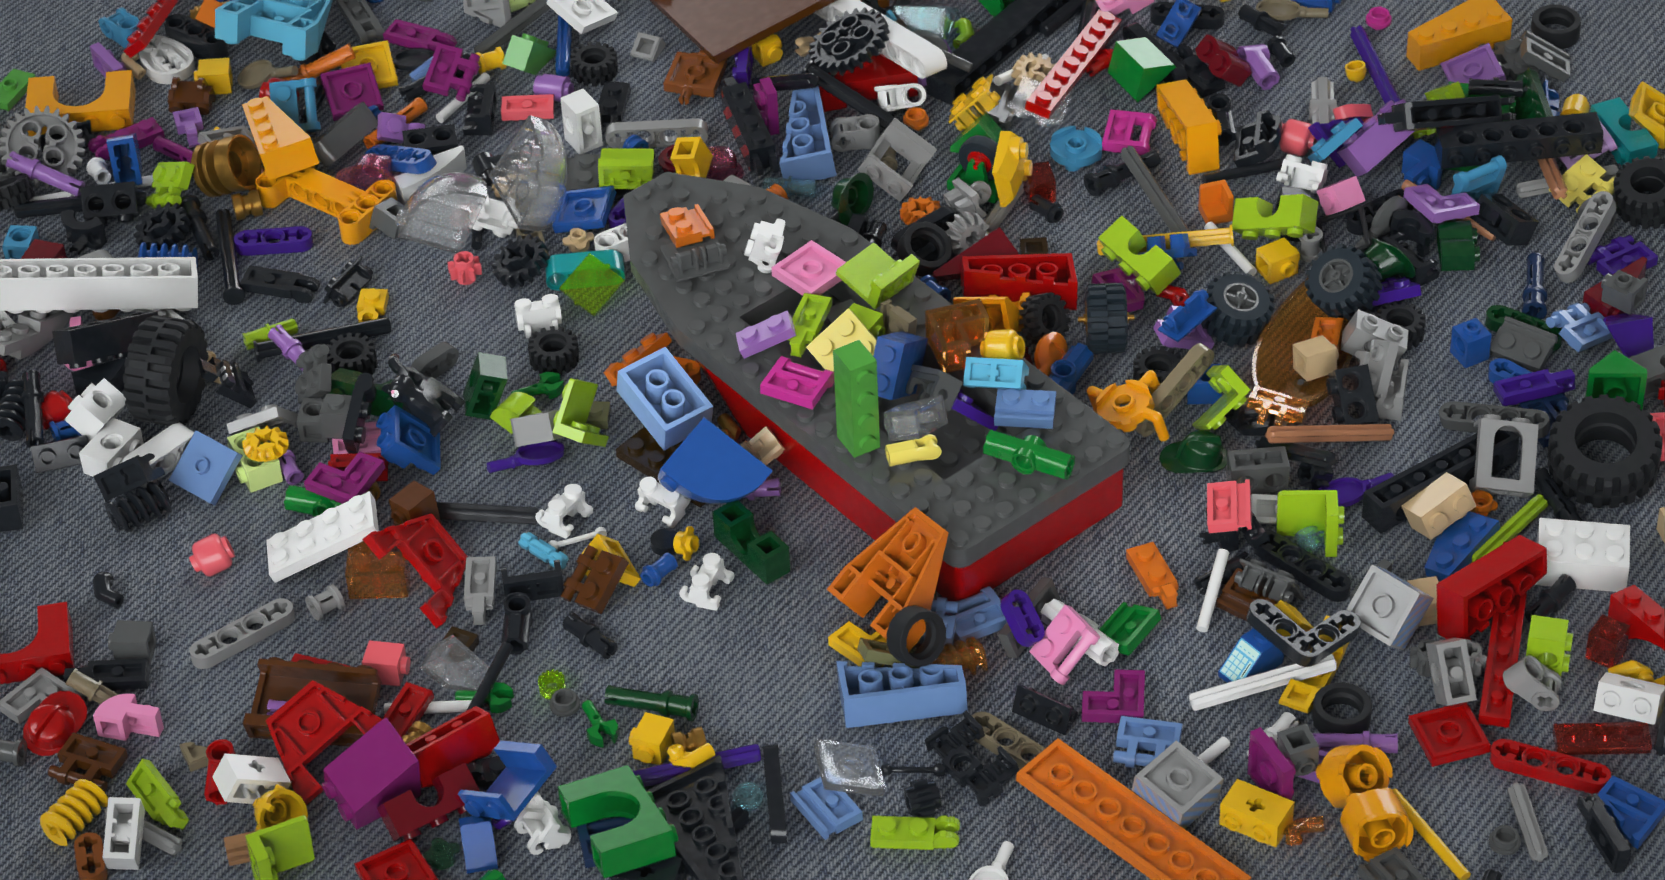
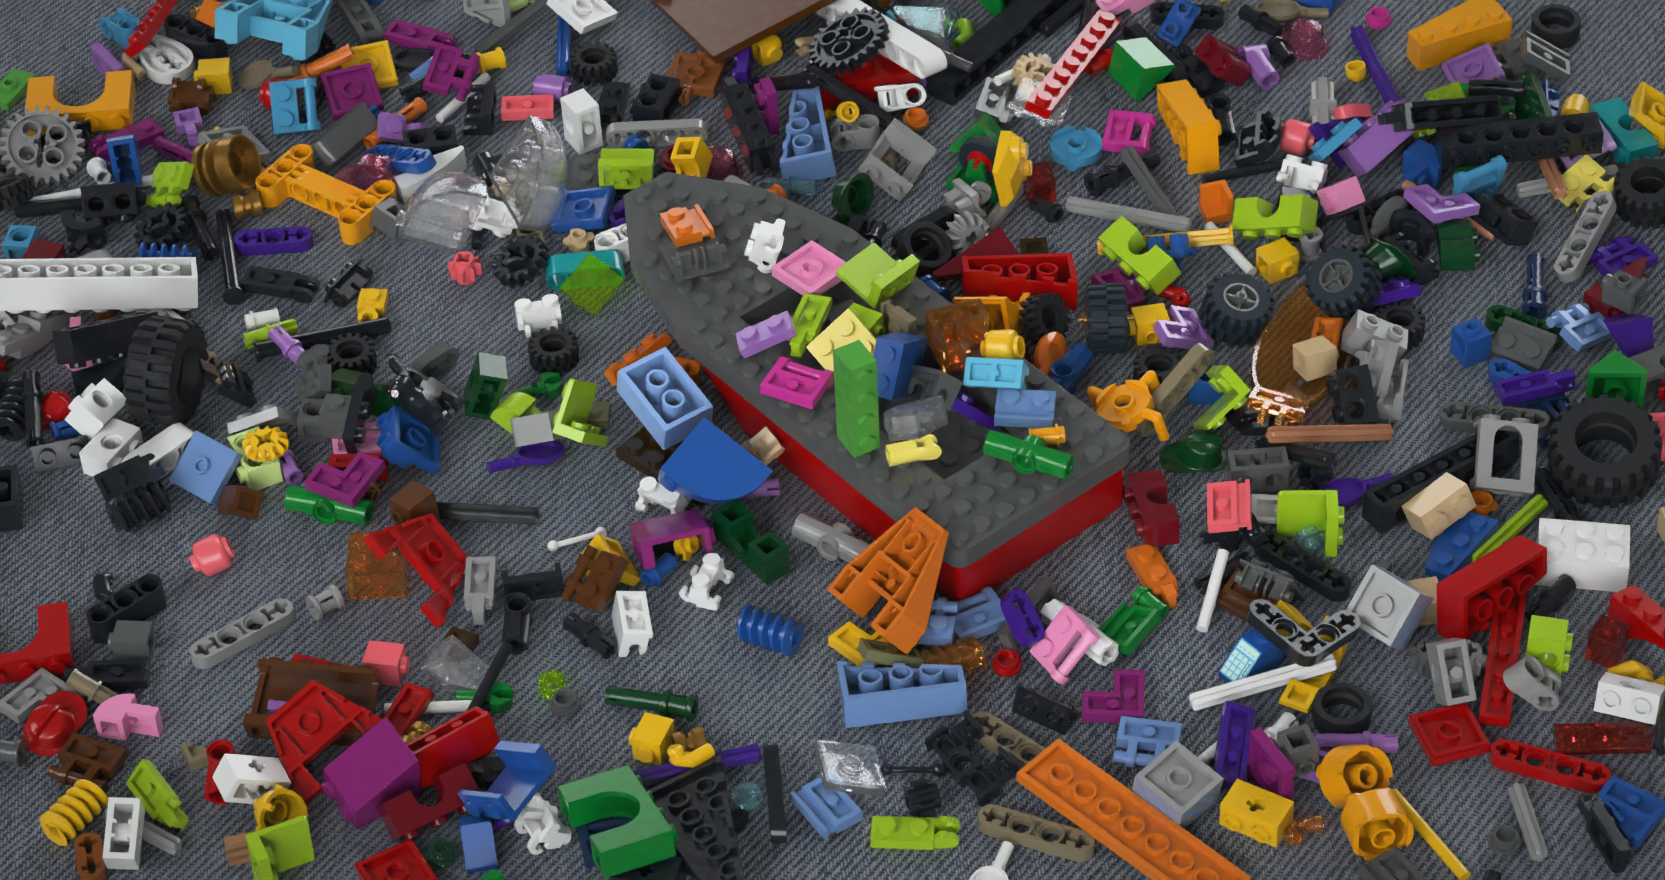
(35, 169): medium lavender pin -> none
(131, 603): none -> black beam
(240, 502): none -> reddish brown panel
(259, 319): none -> white pin
(279, 139): light orange wedge -> none
(321, 536): white plate -> none
(528, 53): bright green slope -> none
(542, 549): medium azure axle -> none
(561, 505): white piece -> none
(599, 725): green bar -> none
(631, 621): none -> white hinge
(647, 47): light grey slope -> none
(656, 99): none -> black brick
(667, 529): none -> magenta panel
(729, 426): pearl gold arm -> none
(769, 632): none -> blue piece
(830, 541): none -> light grey piece
(843, 112): none -> yellow hinge
(899, 630): black tyre -> none
(909, 209): orange gear -> none
(979, 97): yellow hinge -> none
(1007, 663): none -> red plate
(1037, 829): none -> dark tan beam
(1050, 435): none -> light orange pin
(1133, 215): none -> light grey axle
(1144, 321): none -> yellow brick
(1144, 597): none -> green pin
(1148, 507): none -> dark red arch
(1186, 318): blue hinge -> none
(1233, 742): none -> dark purple plate
(1306, 39): none -> clear pink piece

